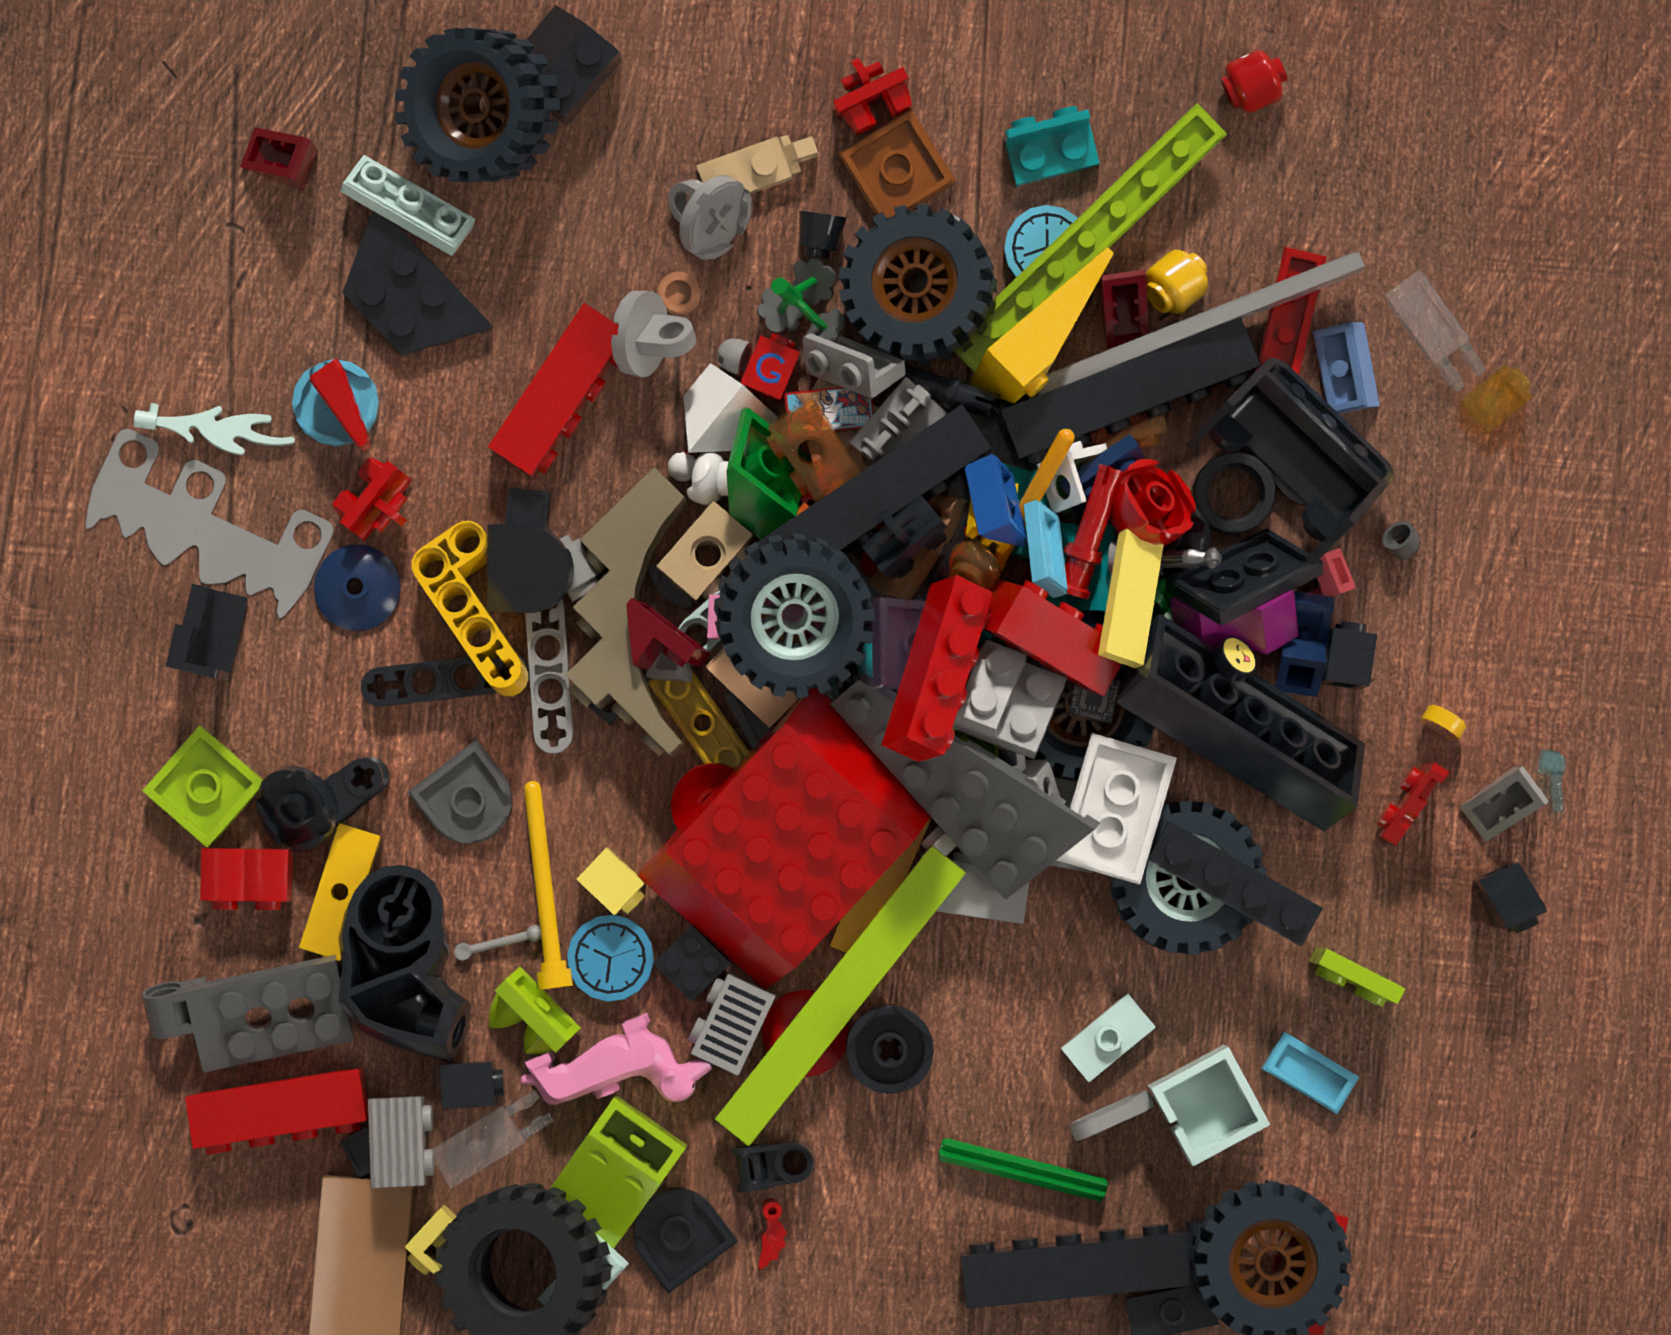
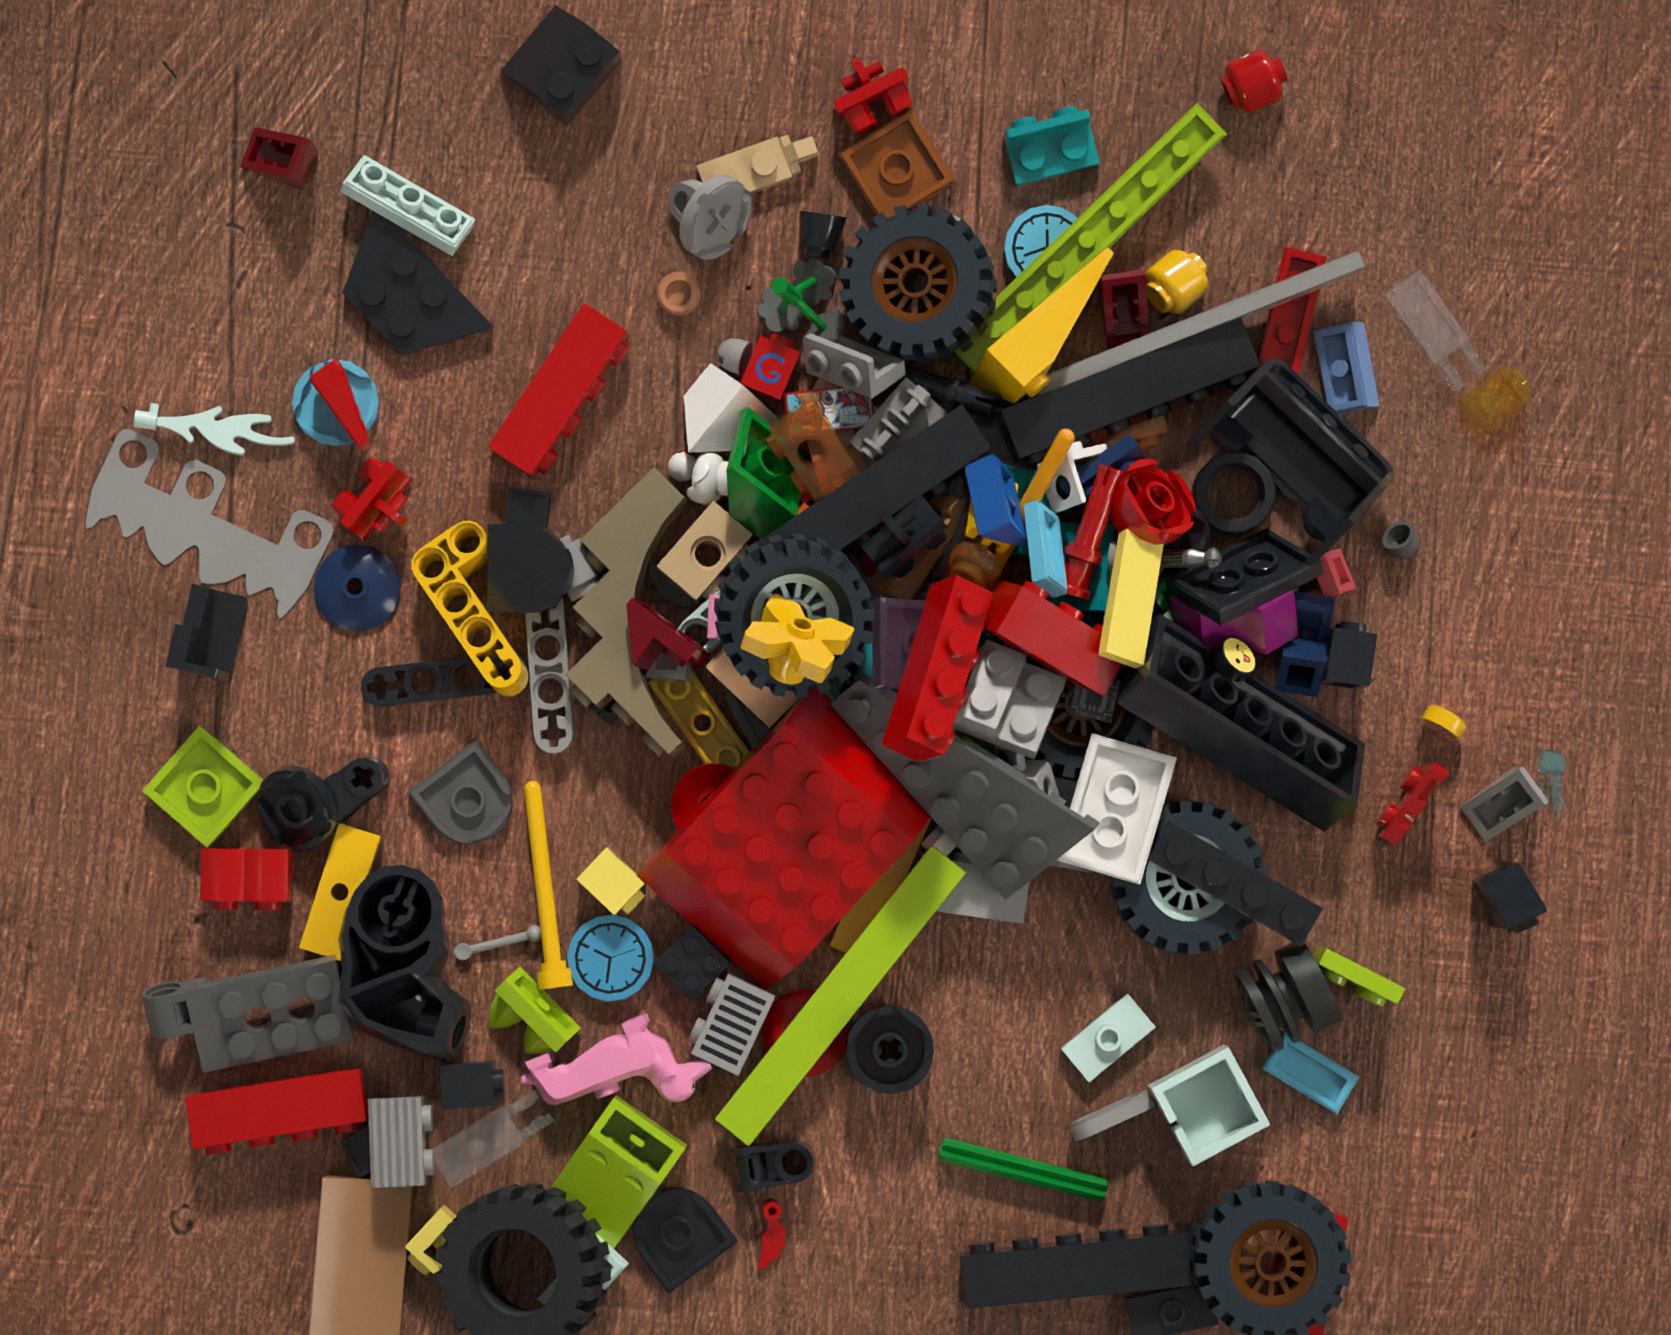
(477, 144): black wheel -> none
(646, 333): light grey tile -> none
(795, 643): none -> yellow plant
(1286, 996): none -> pearl dark grey wheel

